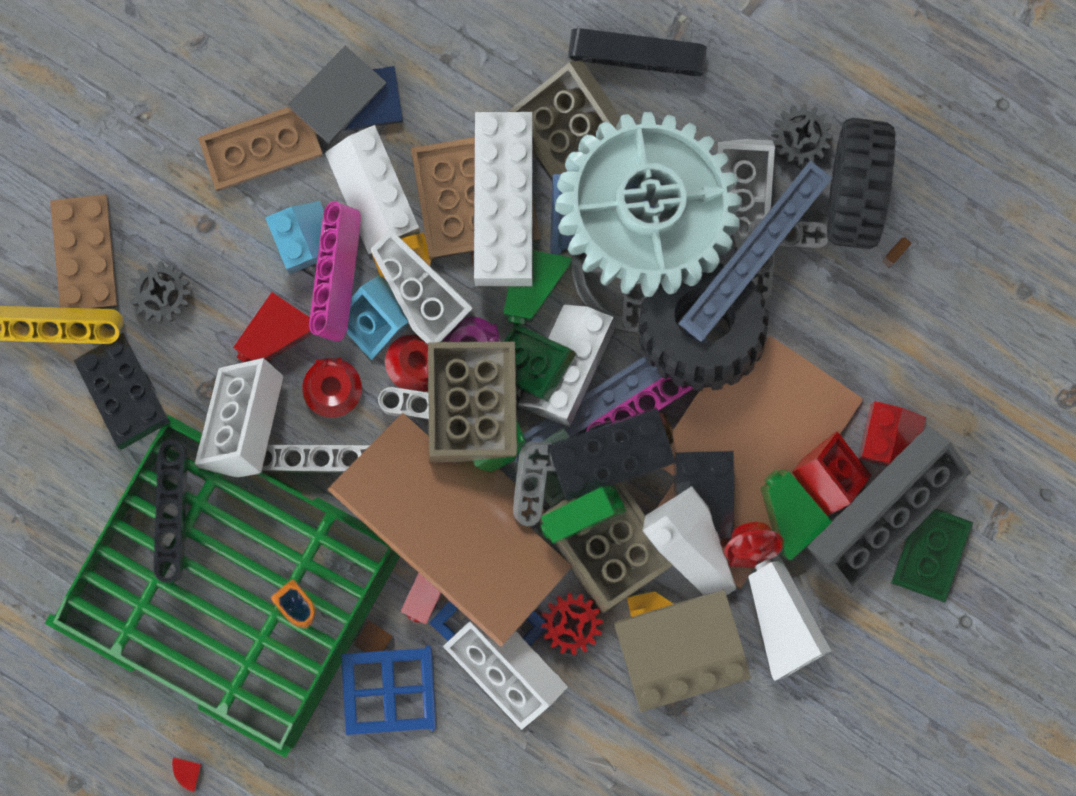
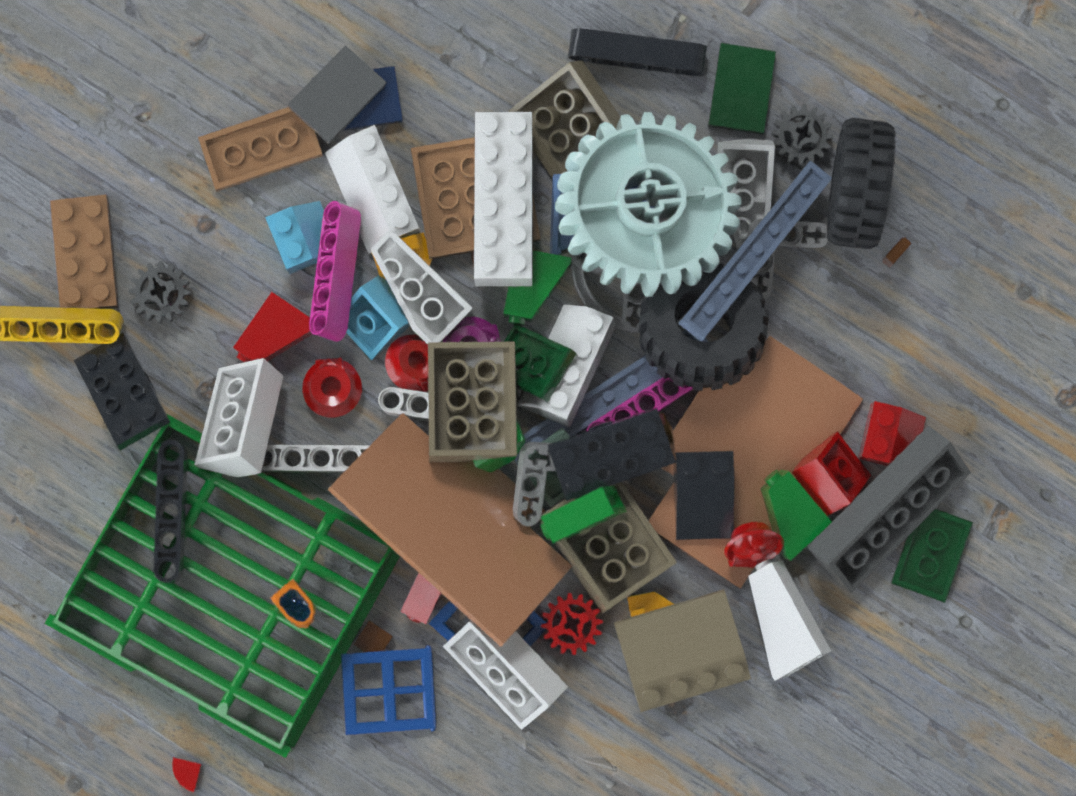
(689, 541): white wedge -> none
(741, 88): none -> dark green tile

